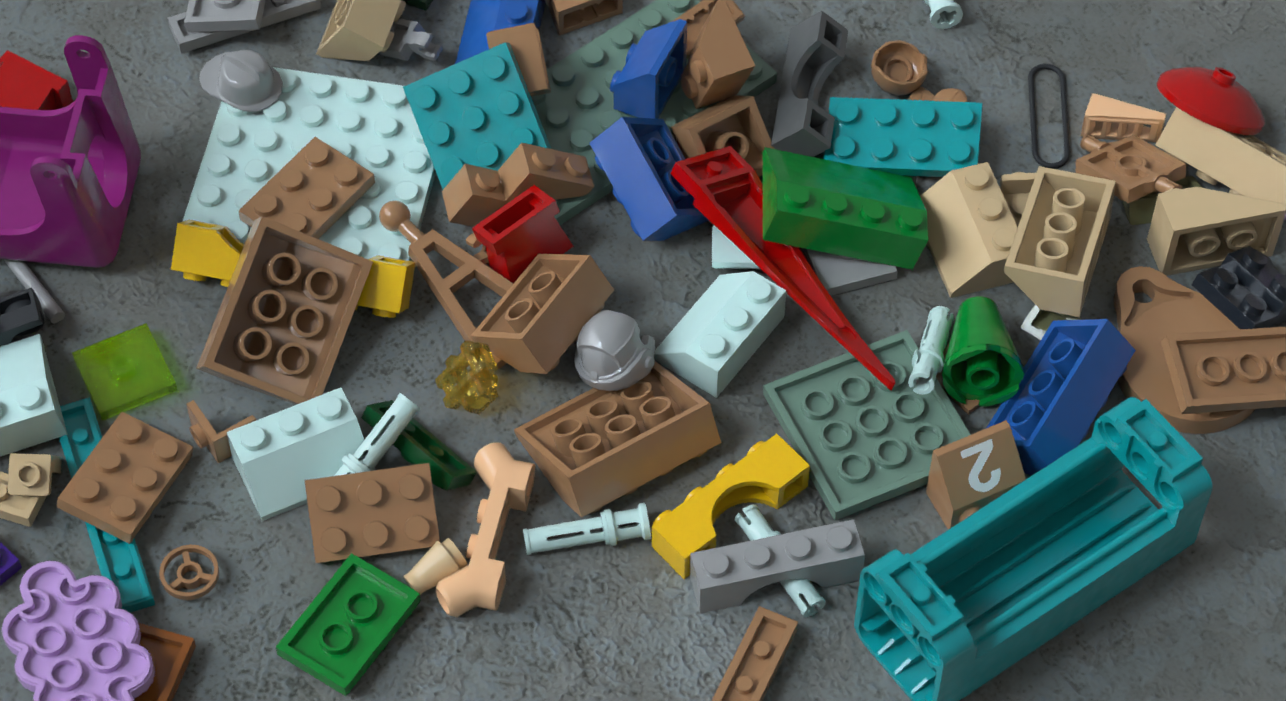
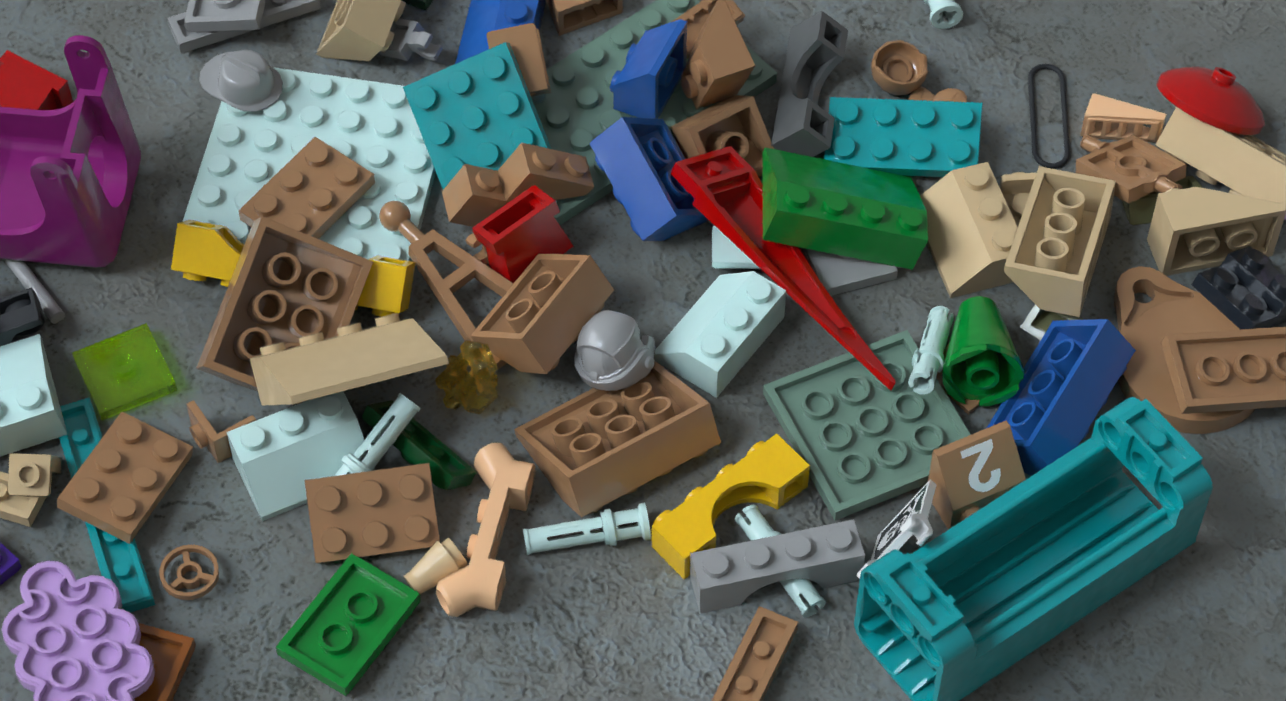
(343, 361): none -> tan slope
(909, 521): none -> white flag

